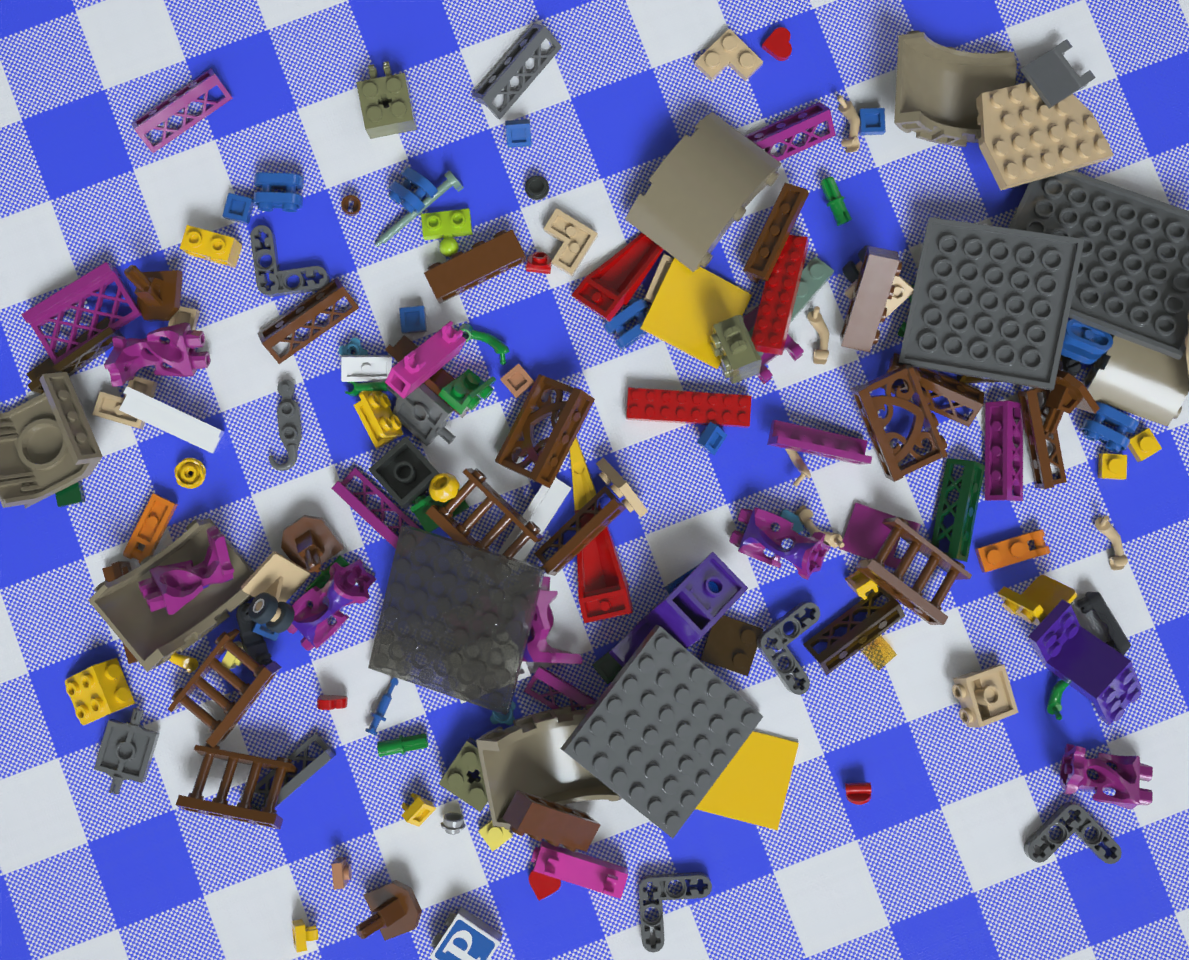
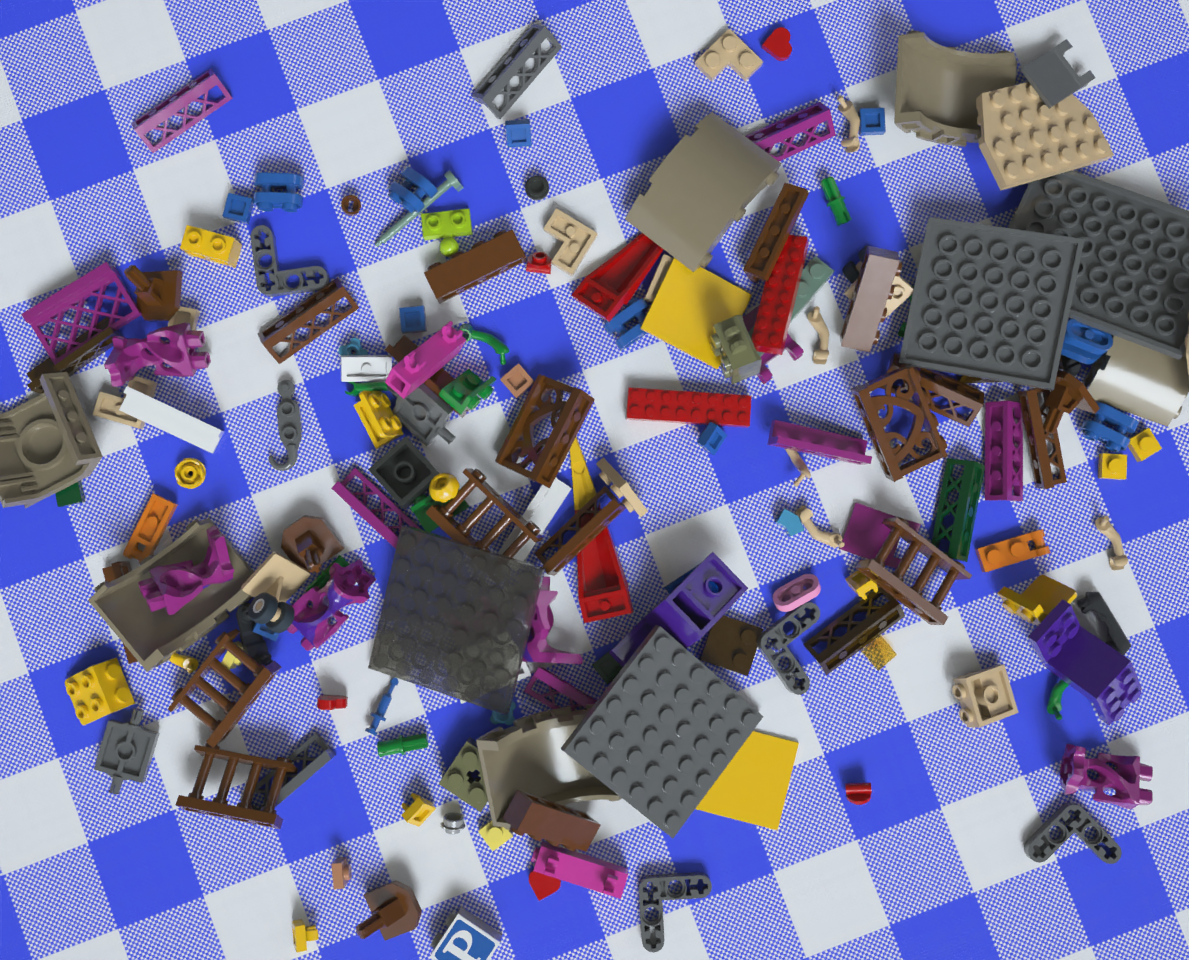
(380, 92): olive hinge -> none
(796, 592): none -> bright pink plate
(805, 553): magenta hips -> none

